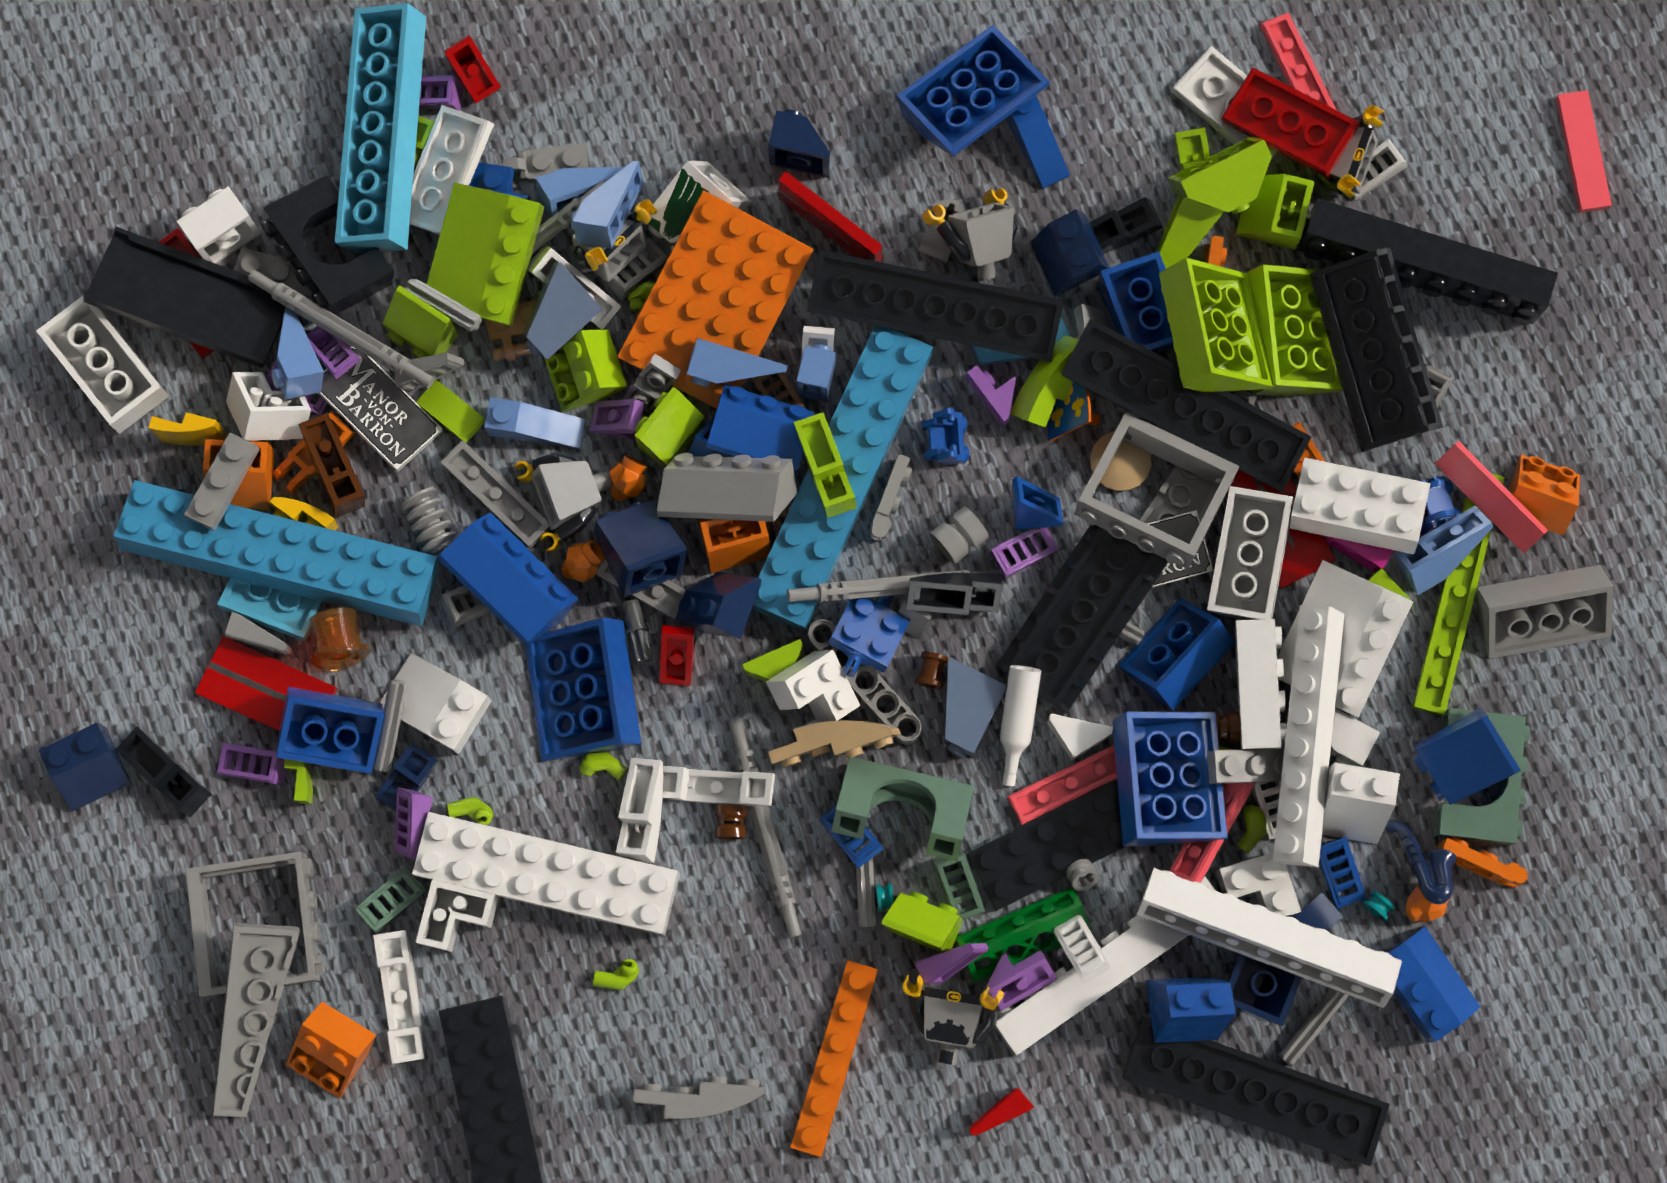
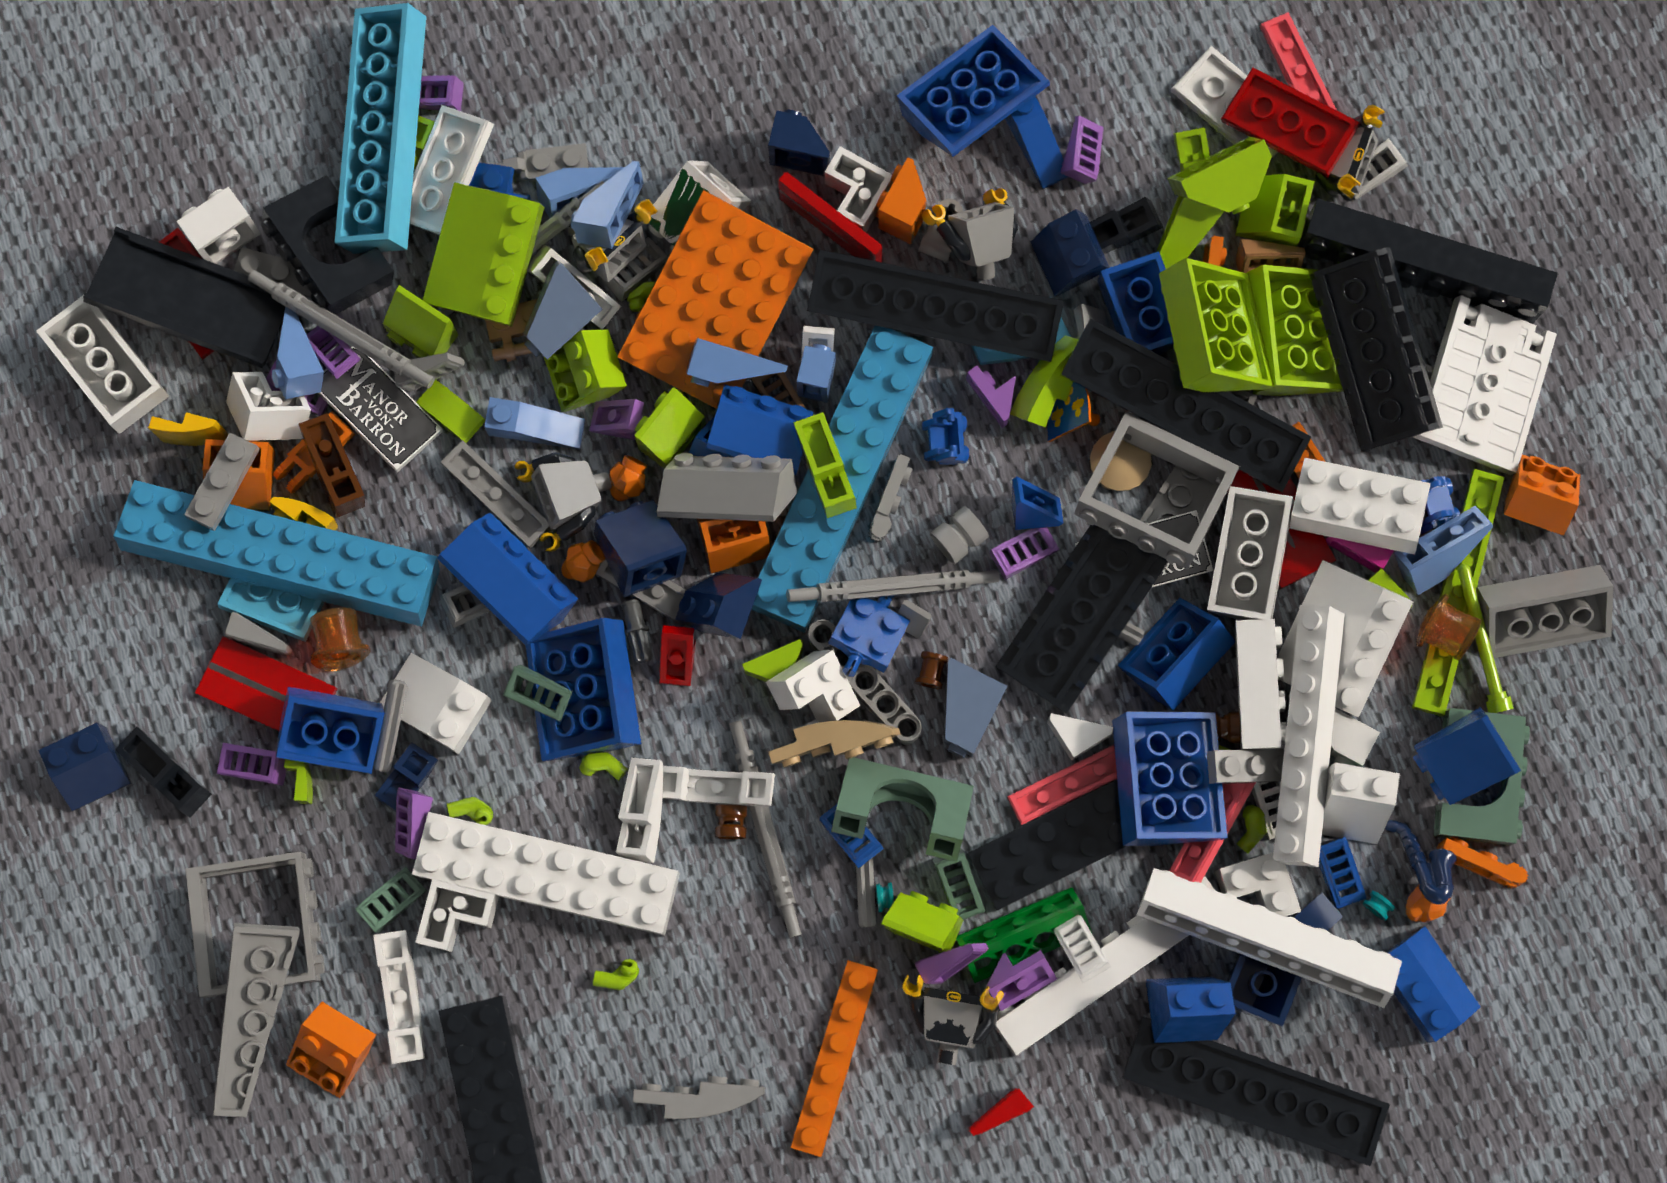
(427, 521): light grey piece -> none
(445, 305): light grey axle -> none
(471, 69): red slope -> none
(514, 685): none -> sand green slope
(652, 382): light grey slope -> none
(860, 183): none -> white brick
(903, 205): none -> orange slope
(955, 593): black slope -> none
(1018, 716): white piece -> none
(1071, 164): none -> medium lavender slope
(1082, 874): light grey bush -> none
(1256, 253): none -> medium nougat slope
(1312, 1026): light grey axle -> none
(1448, 628): none -> clear orange piece
(1487, 384): none -> white door
(1491, 496): coral tile -> none
(1497, 699): none -> lime piece
(1583, 151): coral tile -> none

